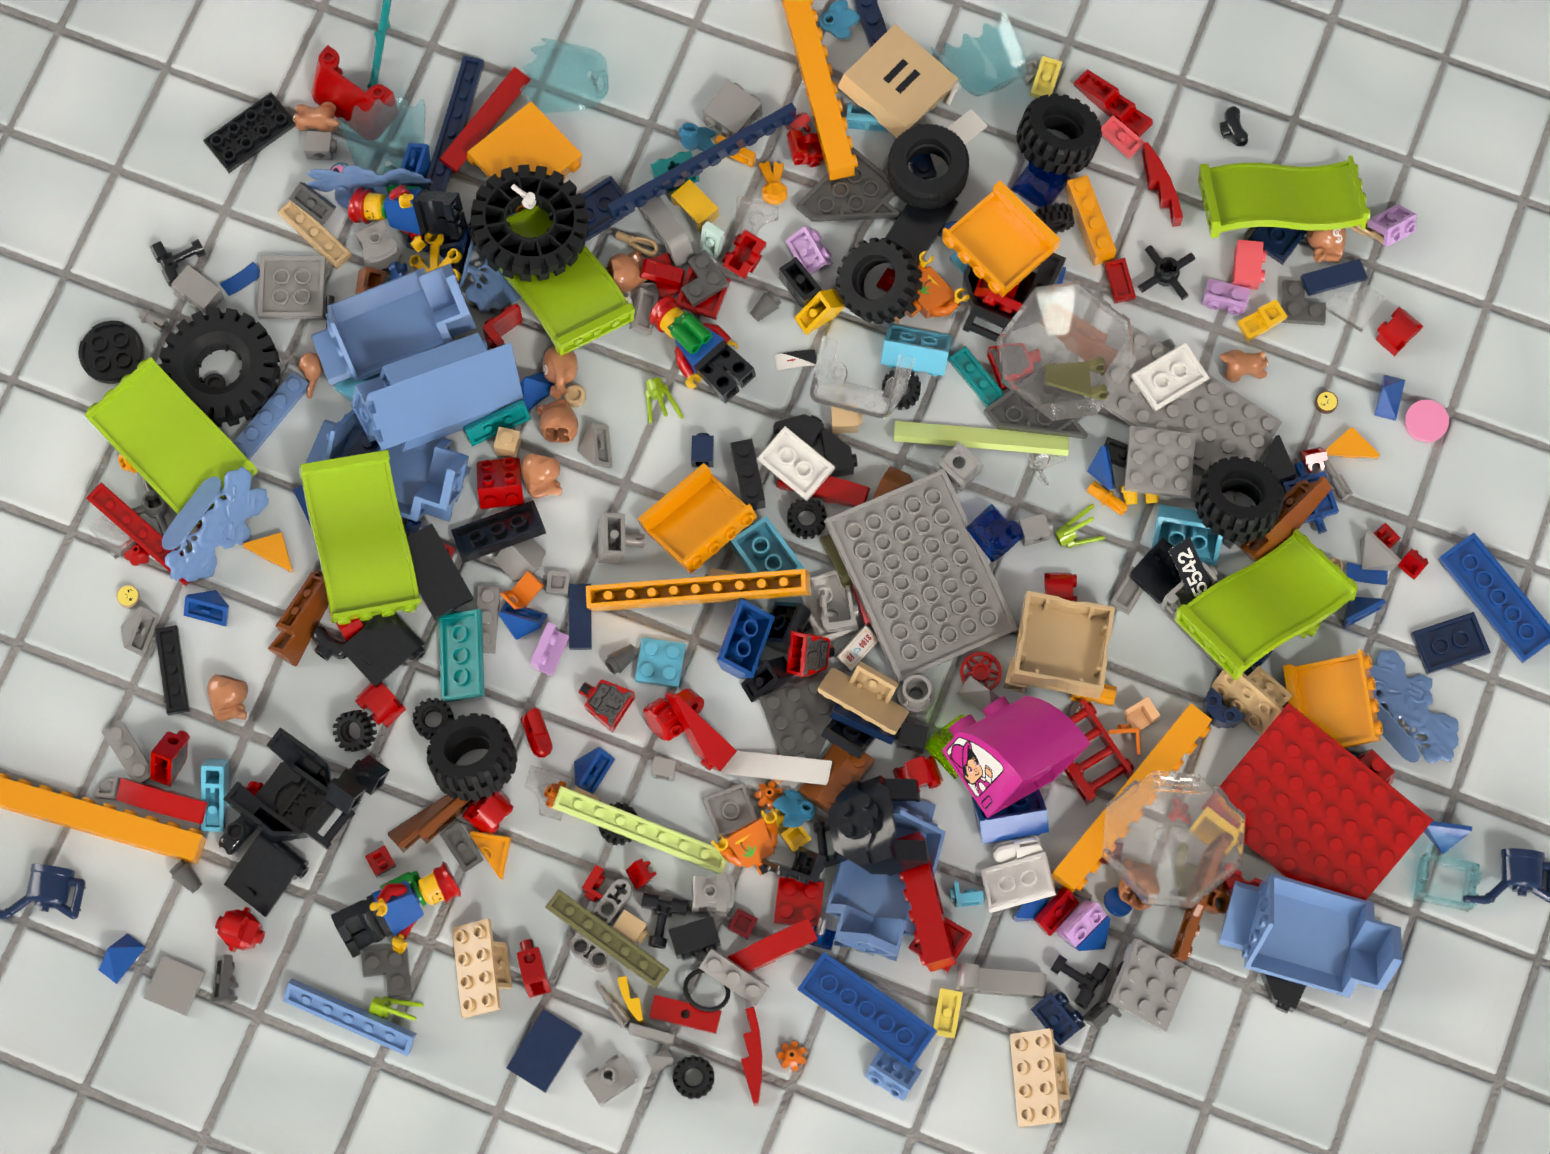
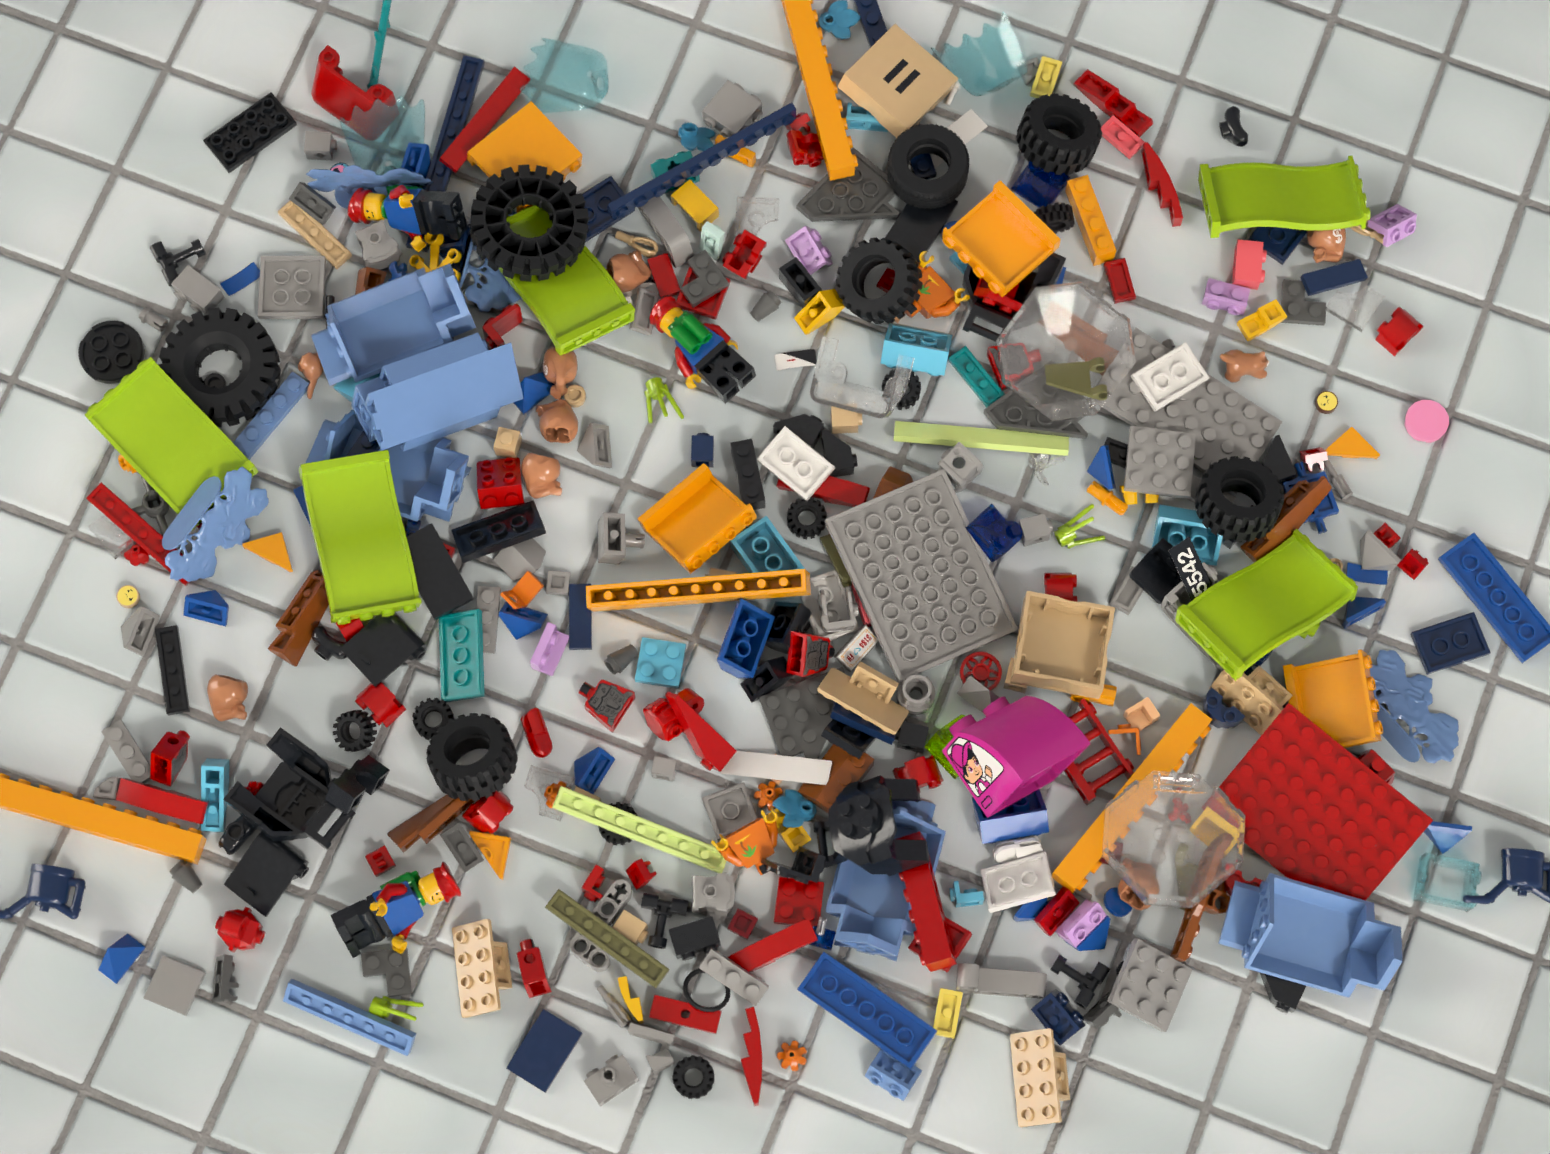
(316, 118): nougat animal -> none
(488, 426): teal tile -> none
(529, 198): white hand -> none
(662, 273): red tile -> none
(774, 191): light orange piece -> none
(1167, 264): black bar -> none
(1389, 397): blue slope -> none

